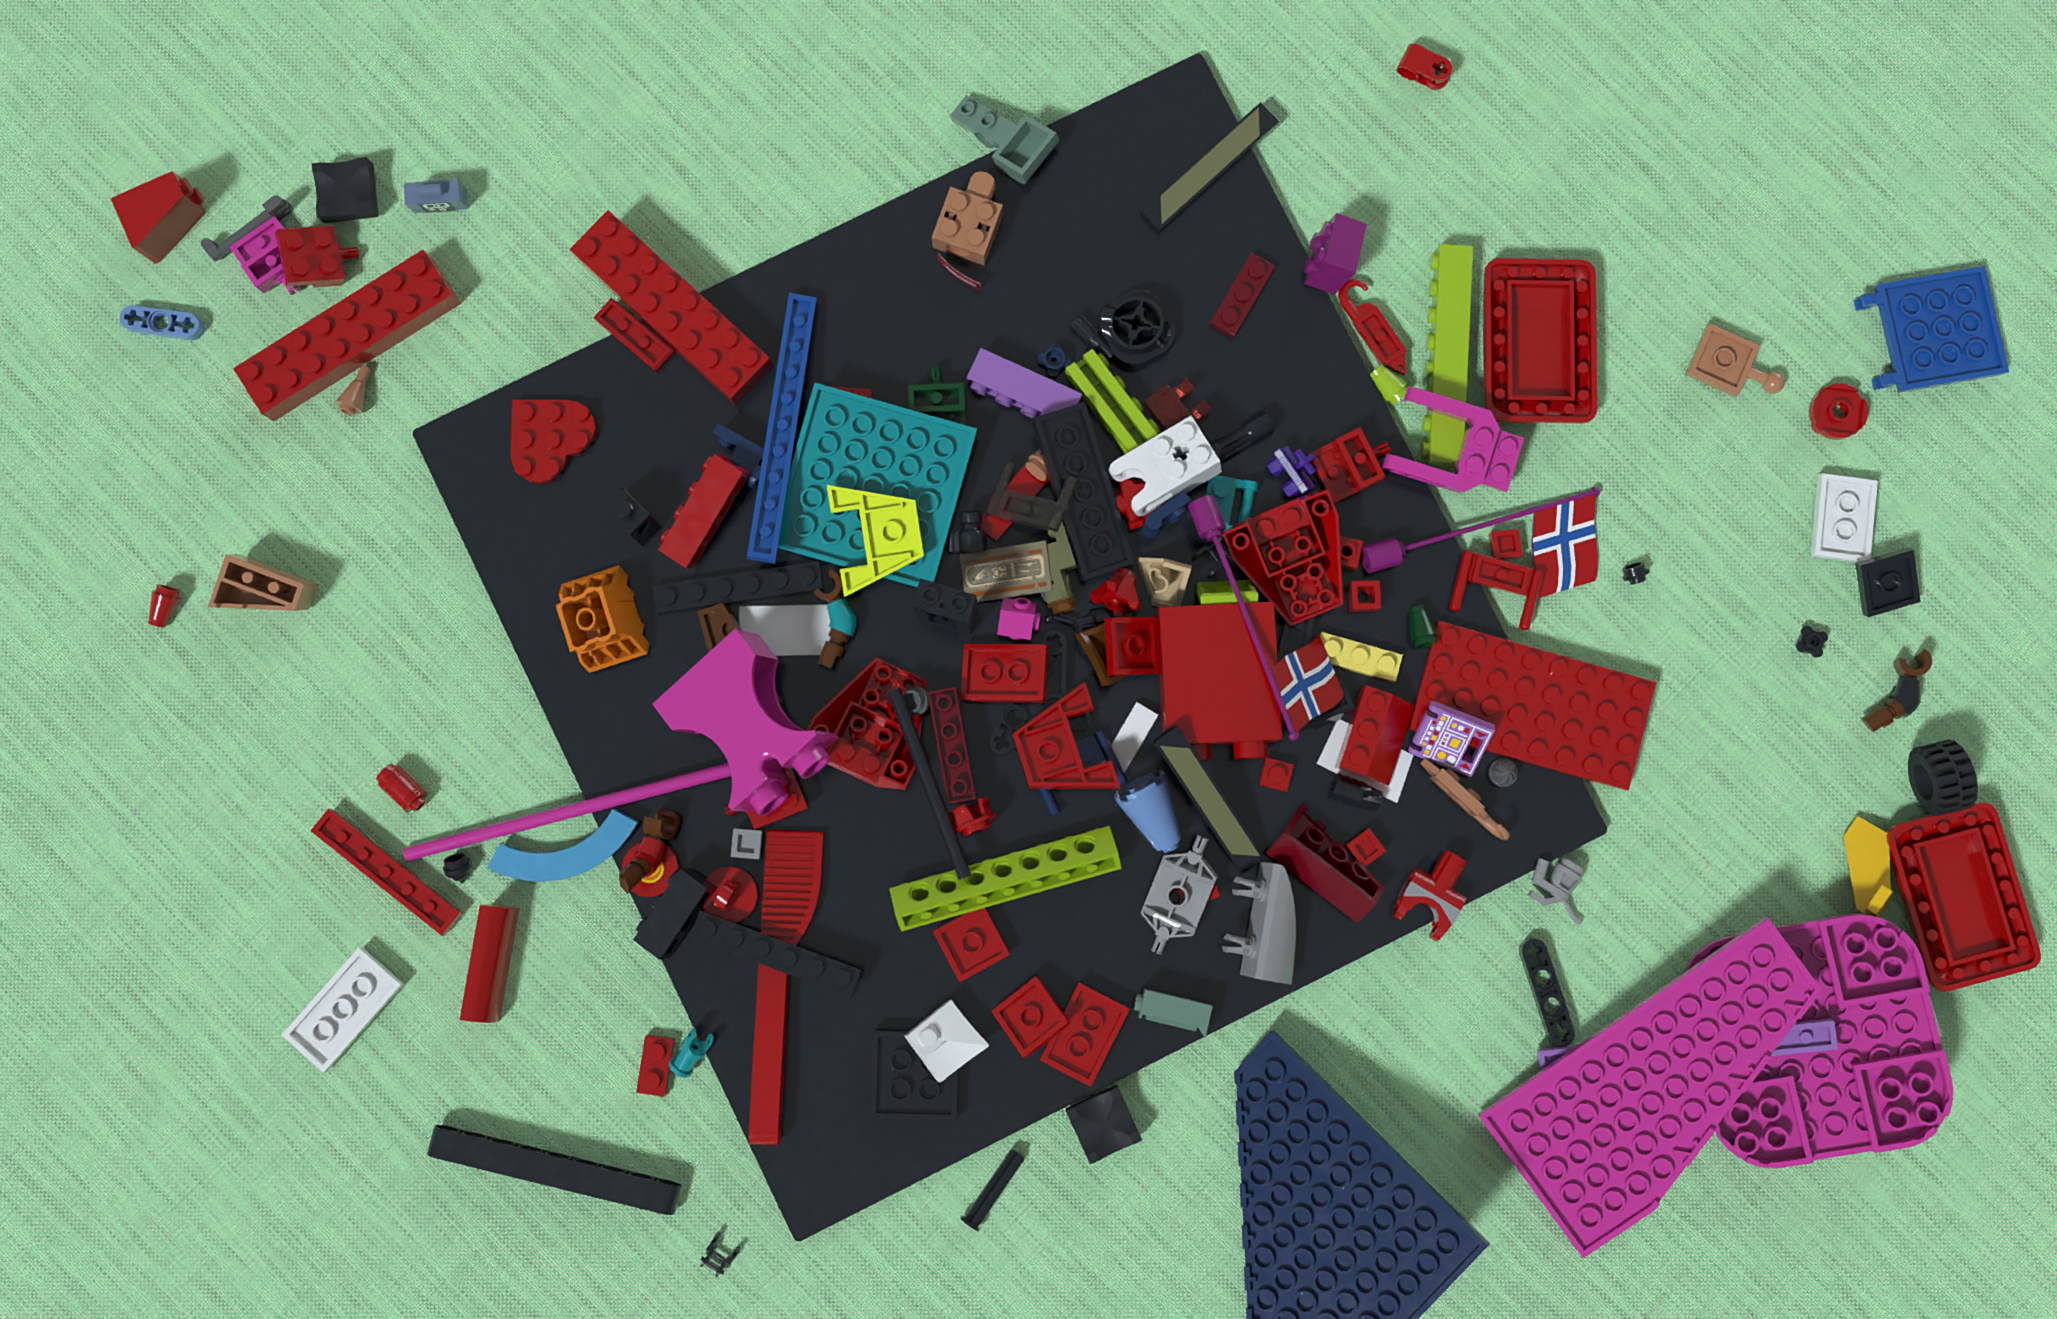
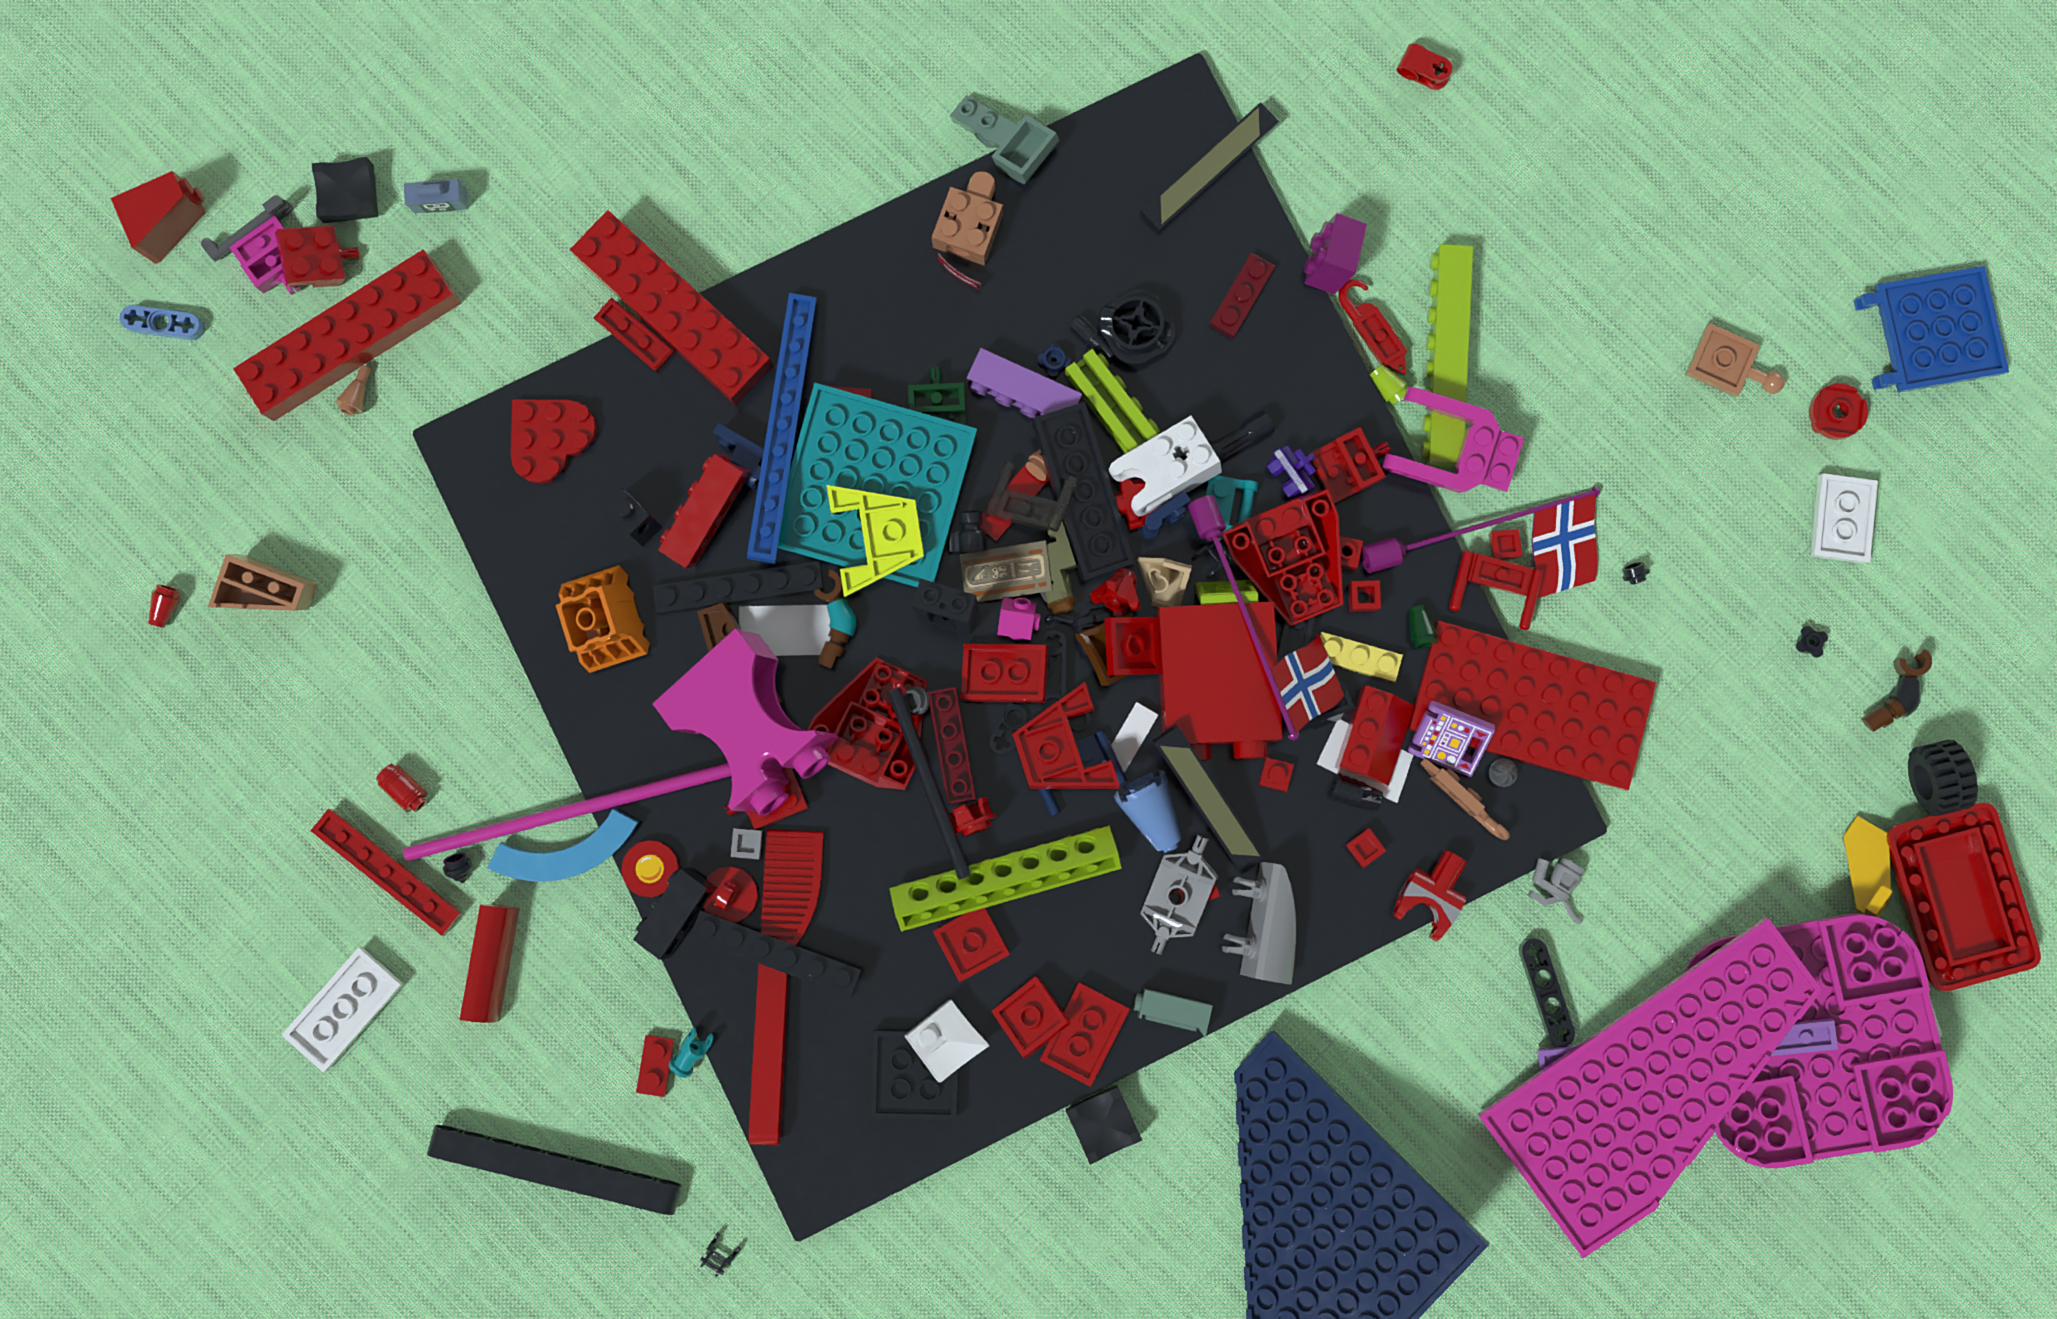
(651, 848): reddish brown piece -> none
(993, 1189): black axle -> none
(1169, 409): clear red plate -> none
(1325, 865): dark red wedge -> none
(1540, 340): red wedge -> none
(1888, 582): black plate -> none

